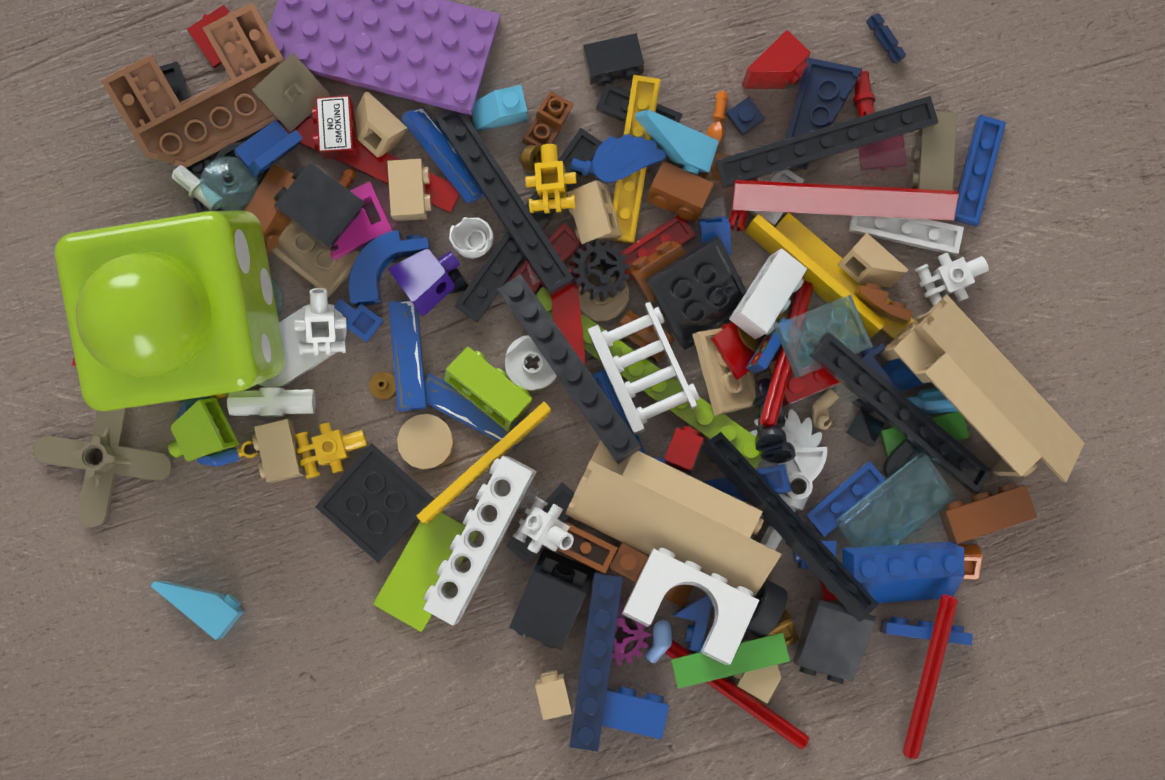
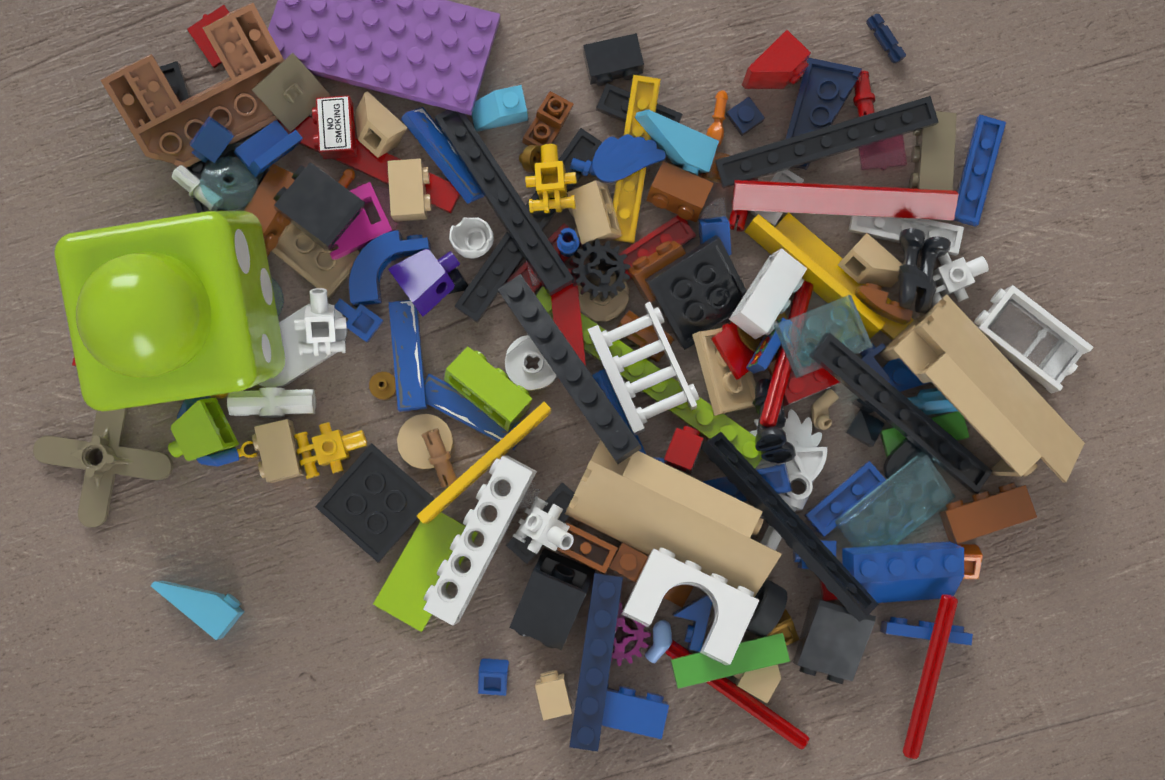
(210, 140): none -> blue brick
(439, 457): none -> medium nougat pin
(493, 676): none -> blue slope
(568, 242): none -> blue pin
(918, 280): none -> black piece
(1032, 337): none -> door

